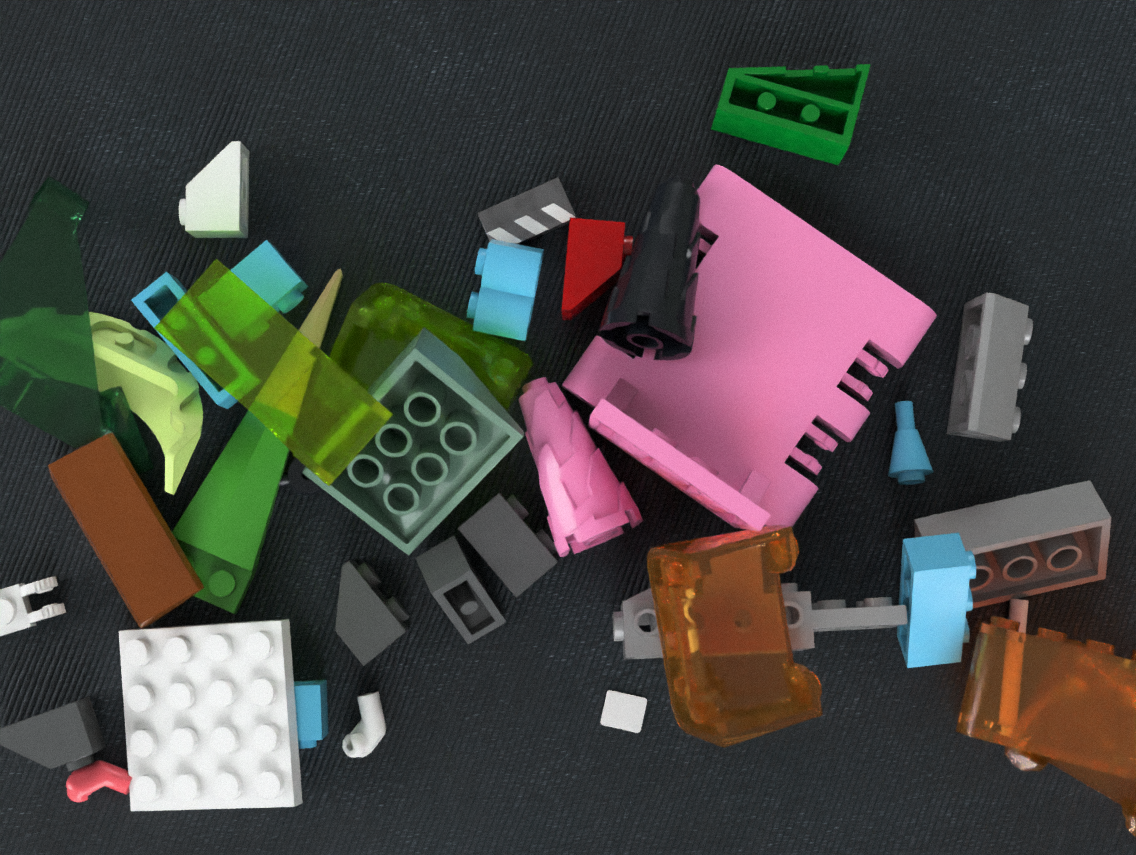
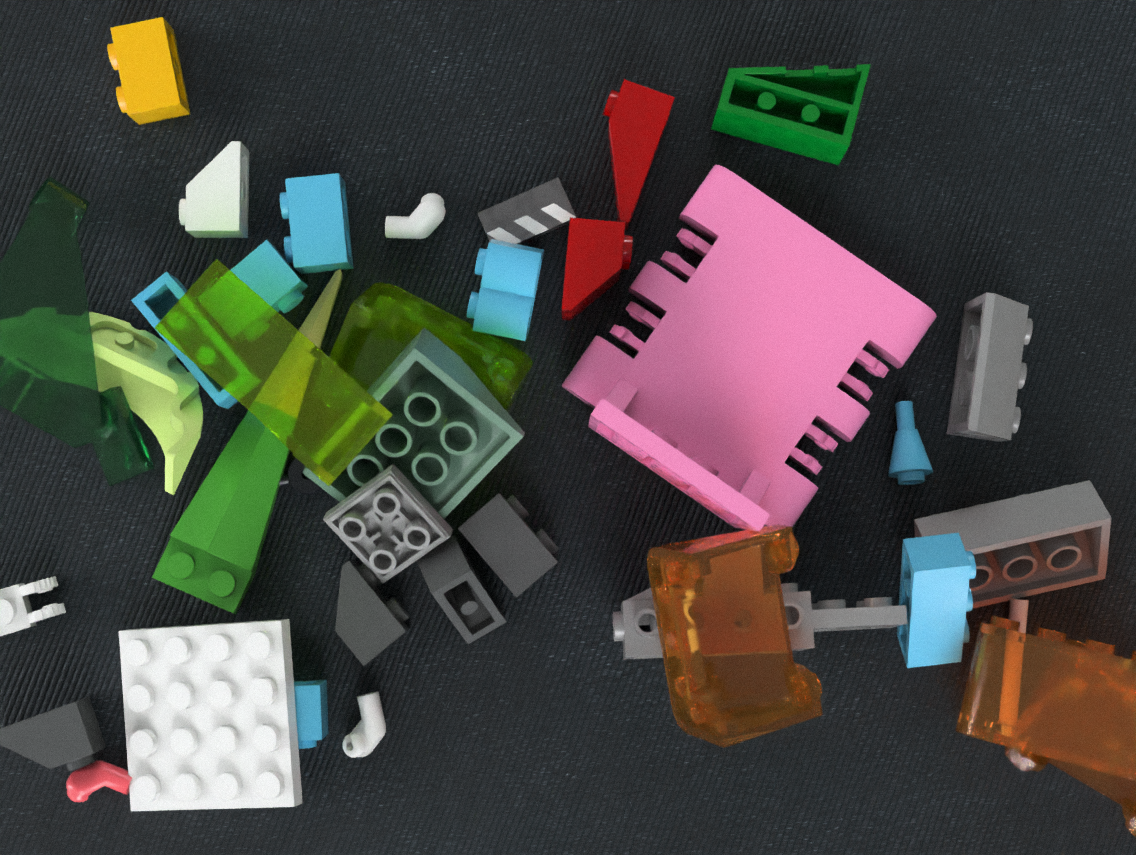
(125, 529): dark orange slope -> none
(148, 71): none -> yellow brick
(317, 223): none -> medium azure brick
(388, 524): none -> light grey tile
(421, 221): none -> white arm
(576, 481): bright pink cone -> none
(623, 711): white sticker -> none
(634, 133): none -> red slope
(658, 280): black cone -> none

